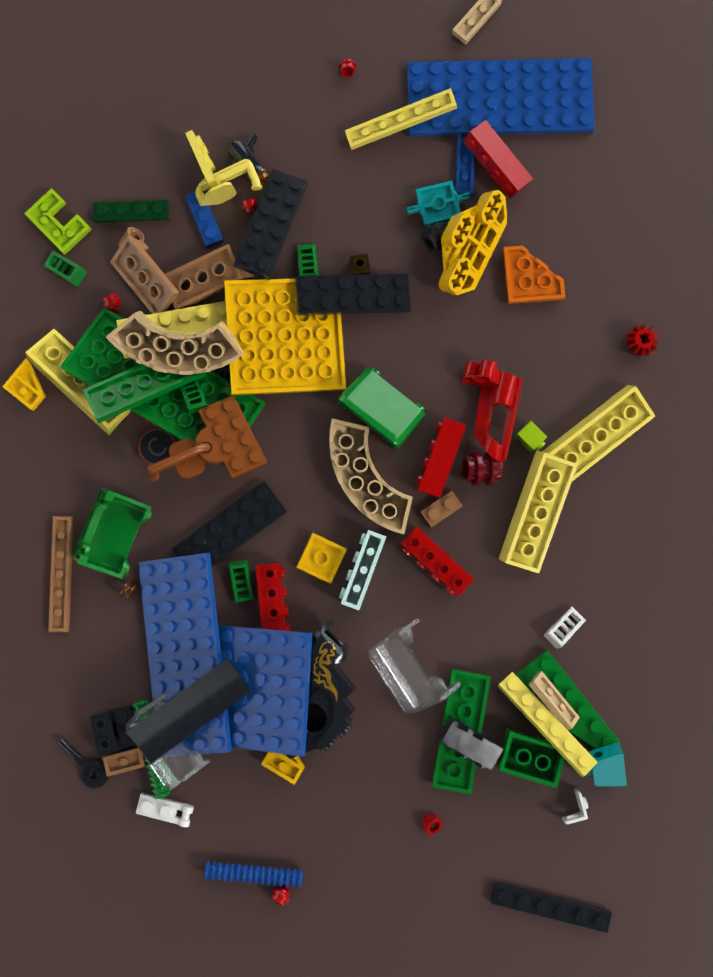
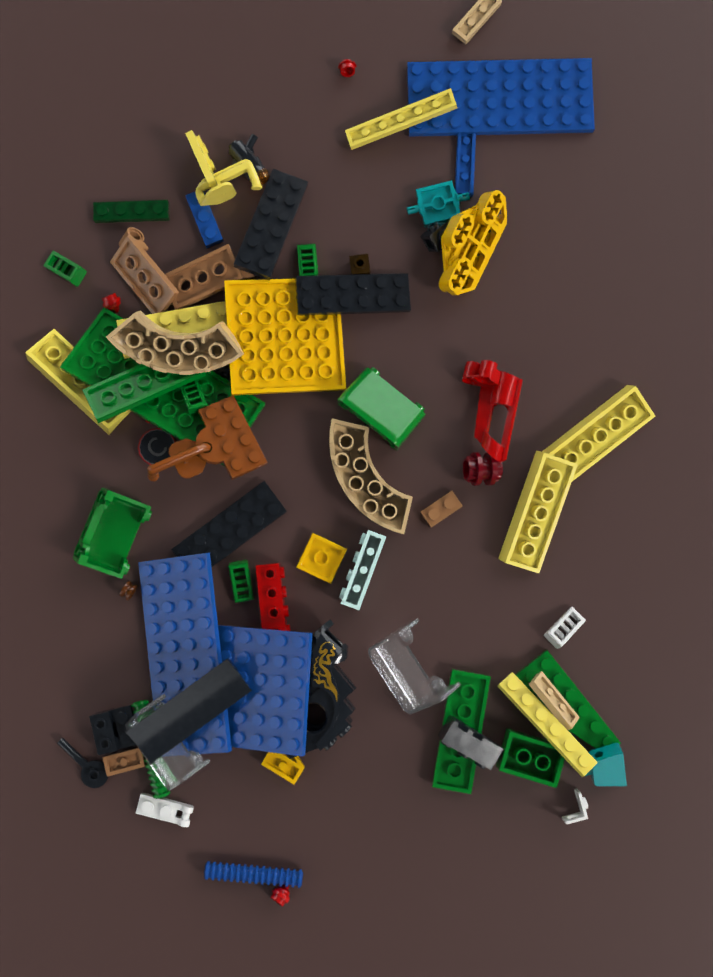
(25, 386): yellow wing -> none
(60, 574): medium nougat tile -> none
(62, 237): lime plate -> none
(249, 205): red plate -> none
(428, 820): red piece -> none
(437, 561): red brick -> none
(441, 457): red brick -> none
(497, 159): brick -> none
(530, 278): orange plate -> none
(531, 437): lime brick -> none
(551, 907): black plate -> none
(635, 340): red gear -> none

